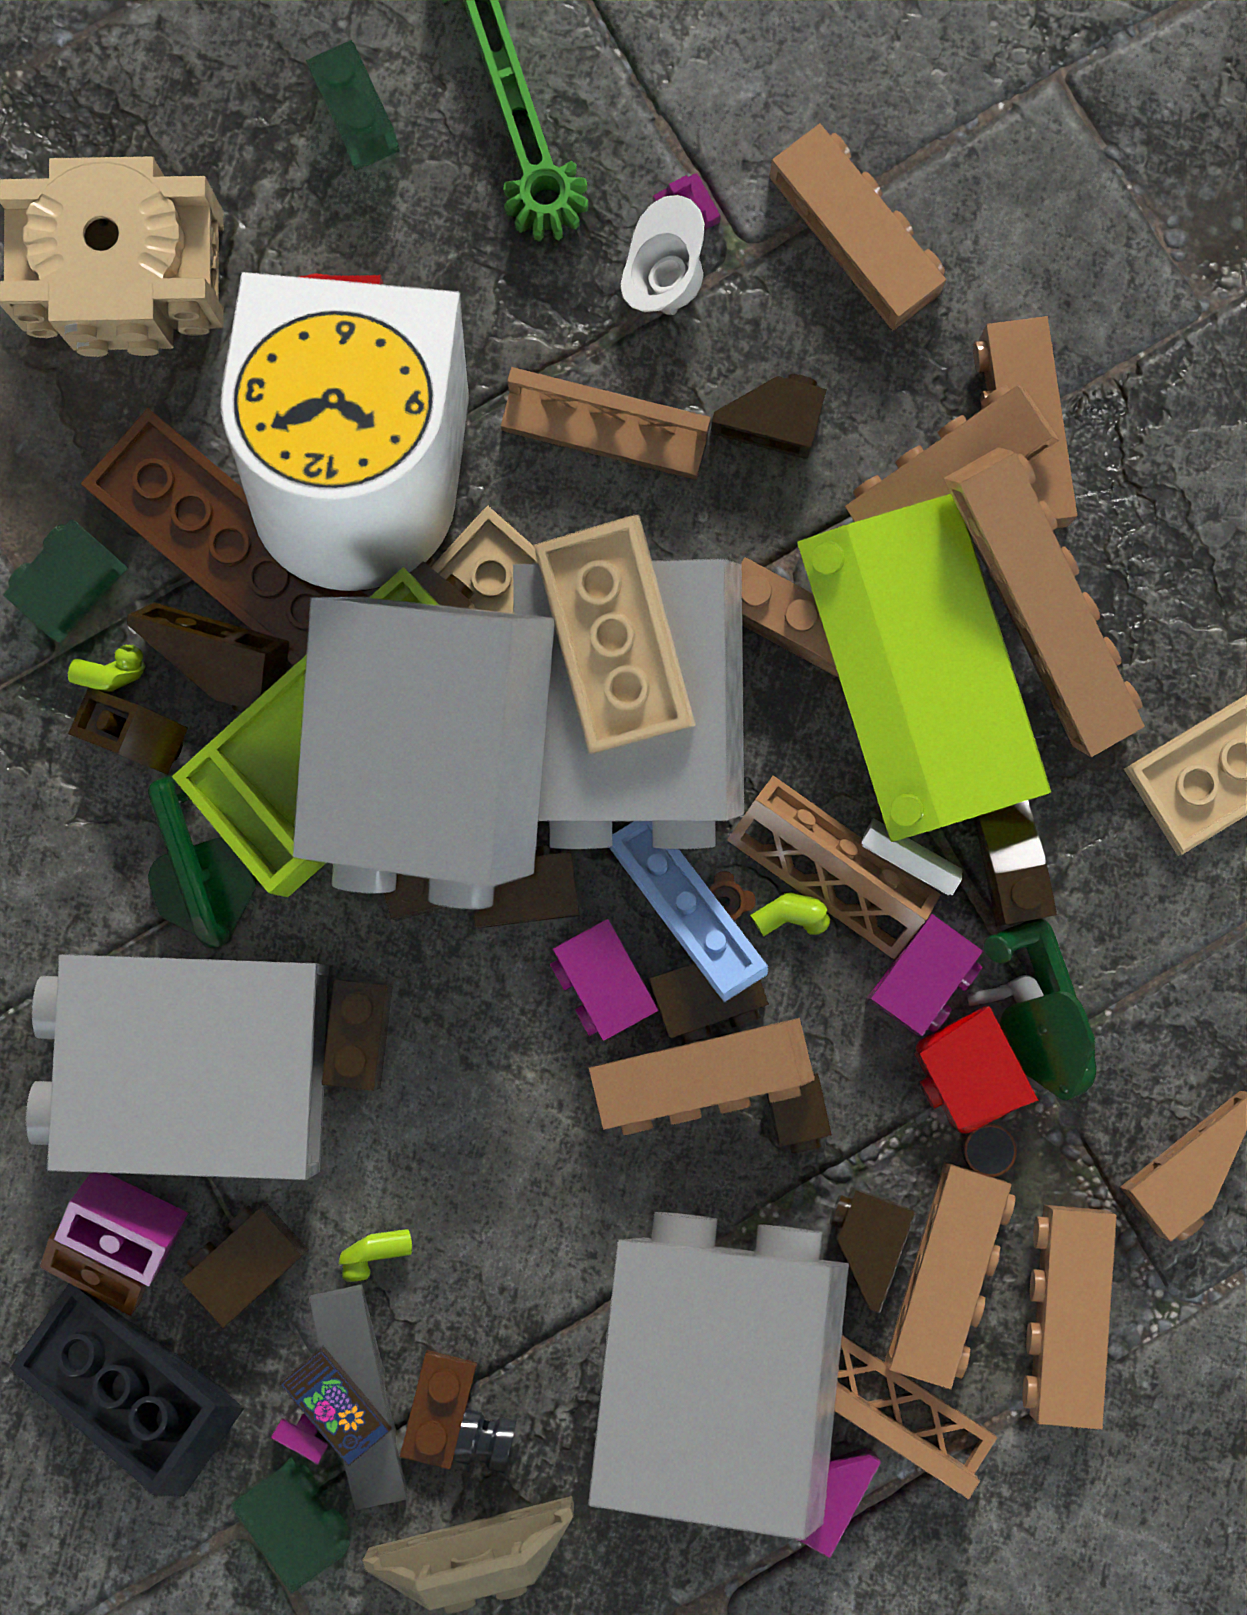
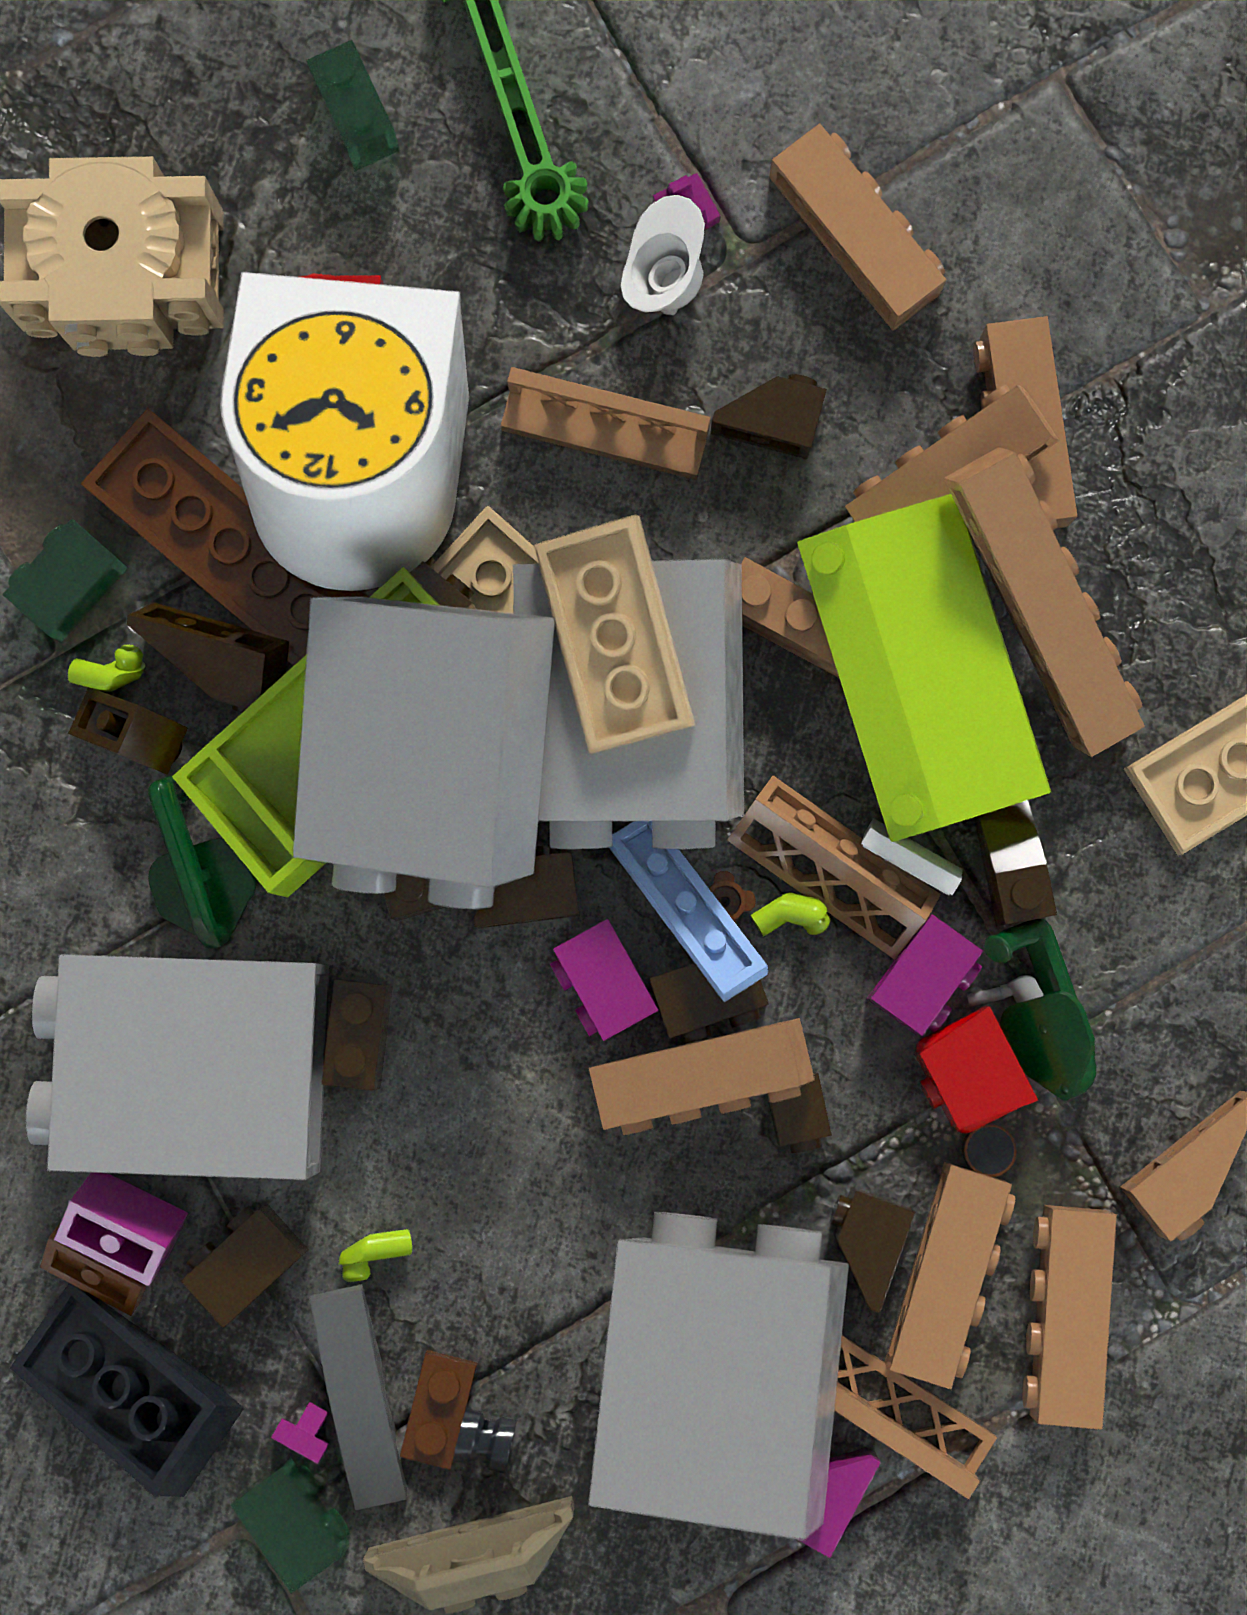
(335, 1405): tile -> none

